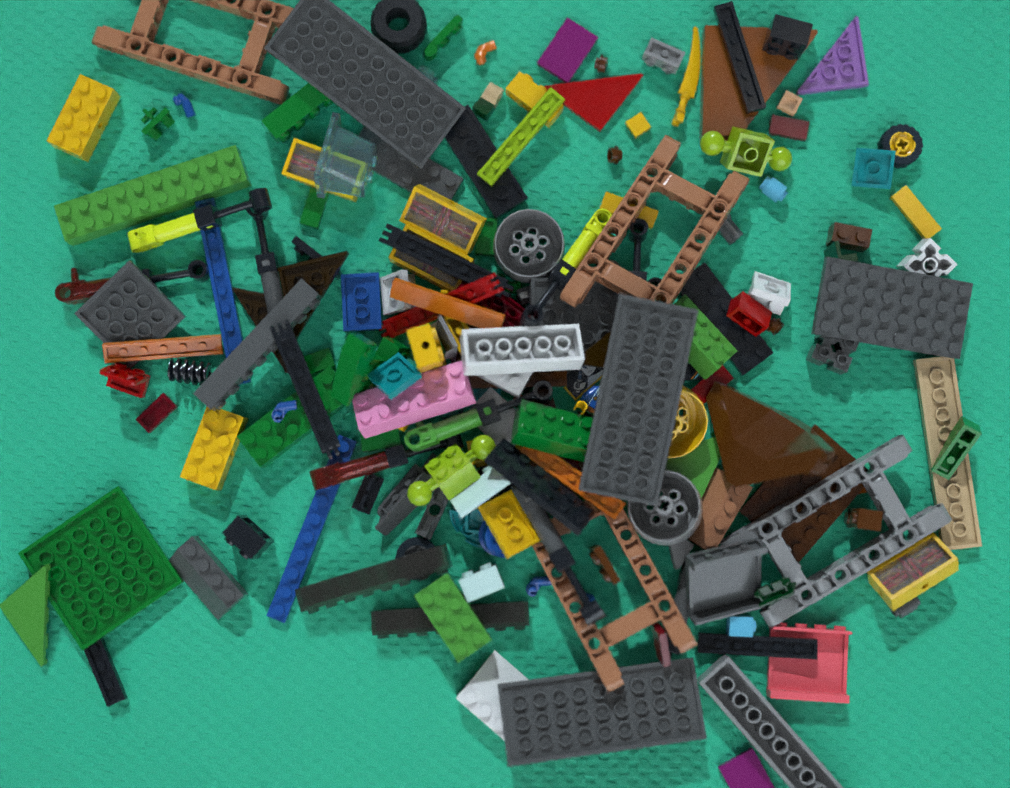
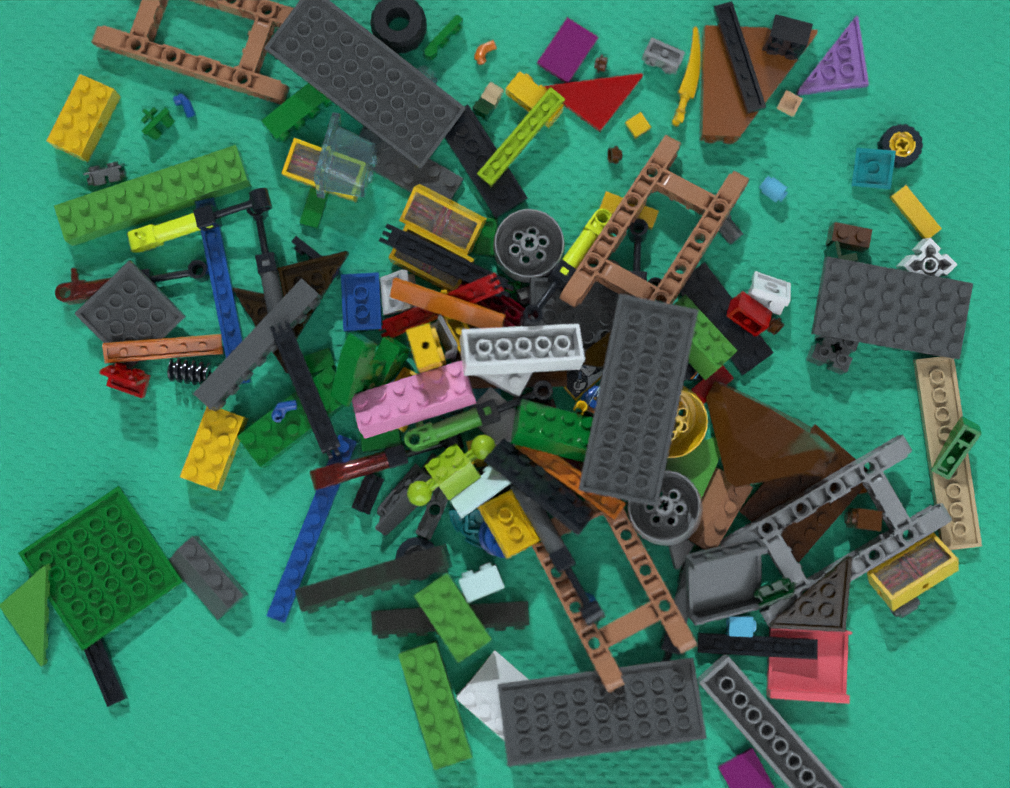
(98, 174): none -> dark grey hinge
(156, 413): dark red tile -> none
(247, 537): black brick -> none
(394, 376): teal plate -> none
(435, 705): none -> bright green brick
(535, 584): blue arm -> none
(607, 570): reddish brown plate -> none
(661, 644): tile -> none
(746, 151): lime brick -> none
(788, 127): dark red tile -> none
(822, 605): none -> dark brown tile

